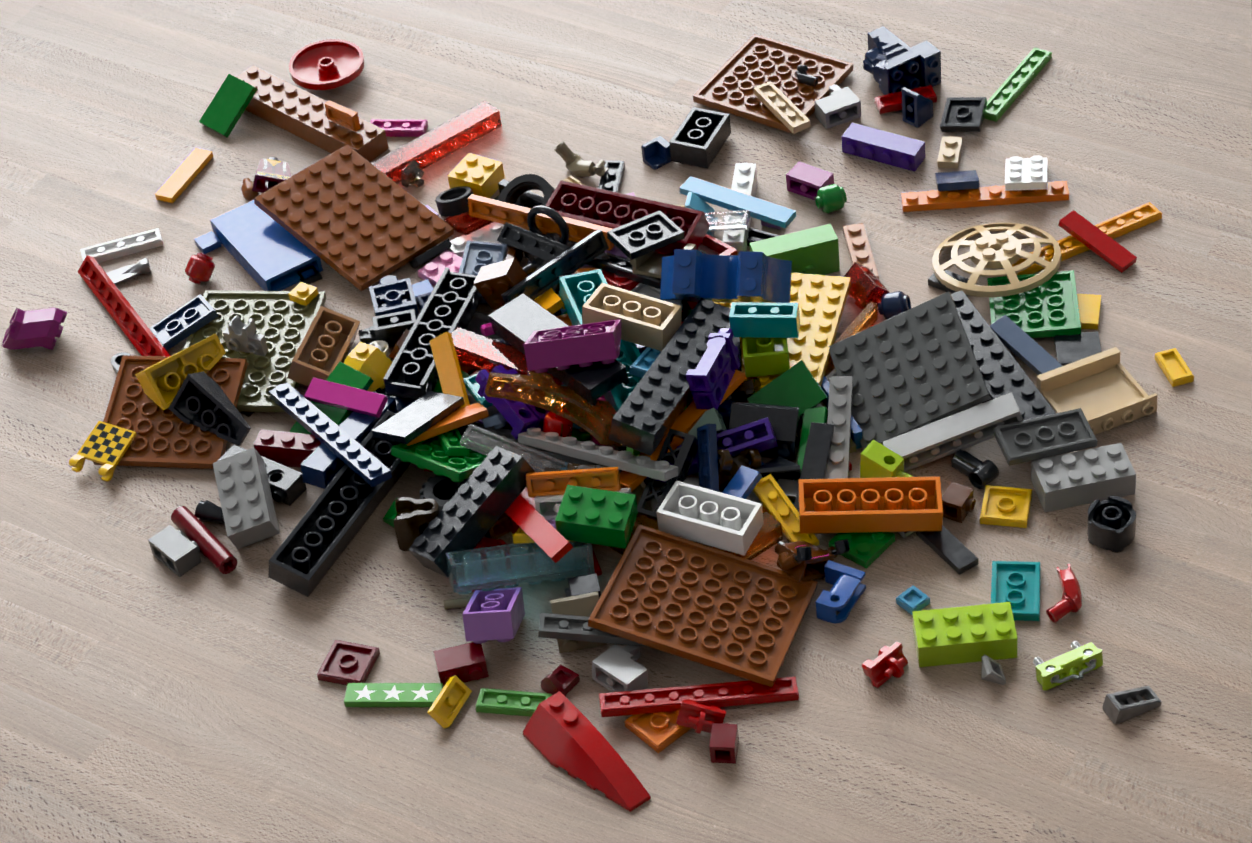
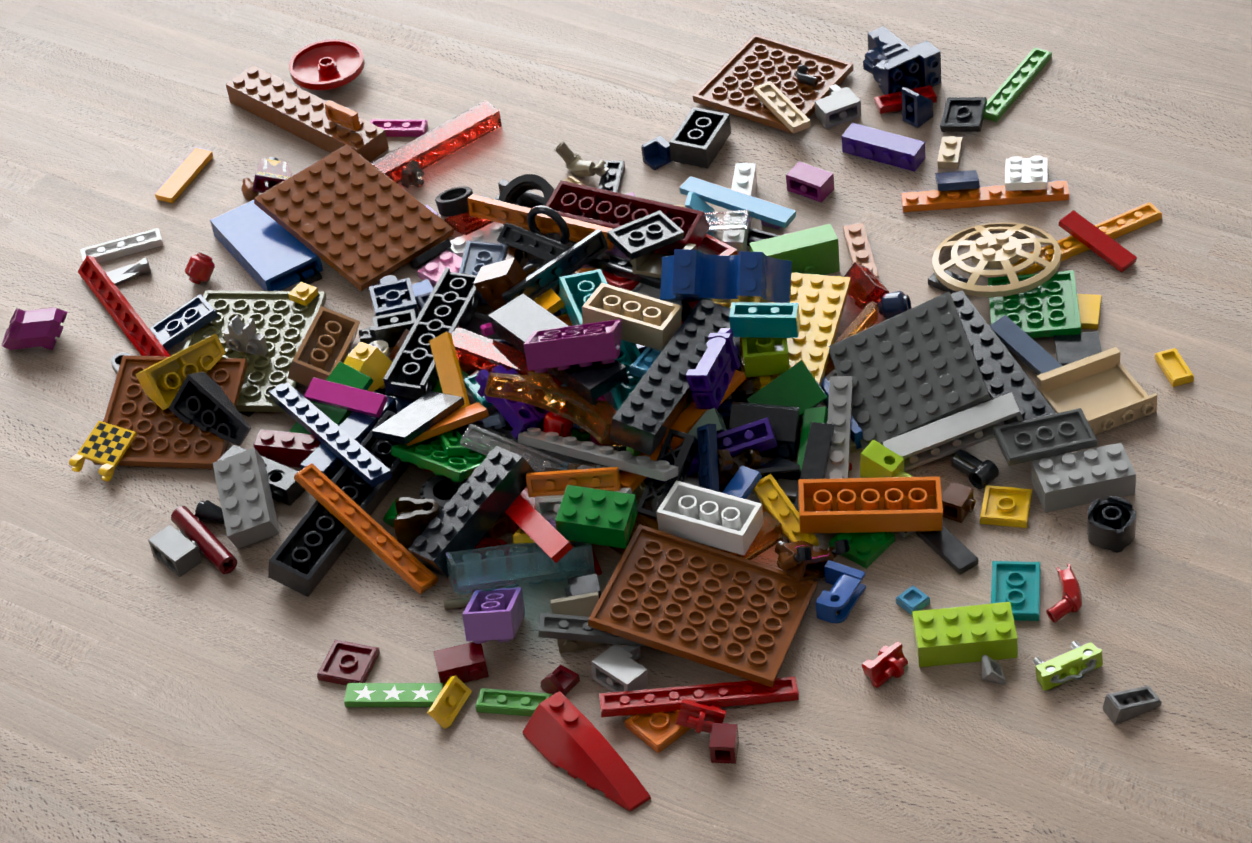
(208, 242): tile -> none
(228, 105): green tile -> none
(366, 528): none -> orange tile
(477, 173): yellow brick -> none
(830, 198): green head -> none

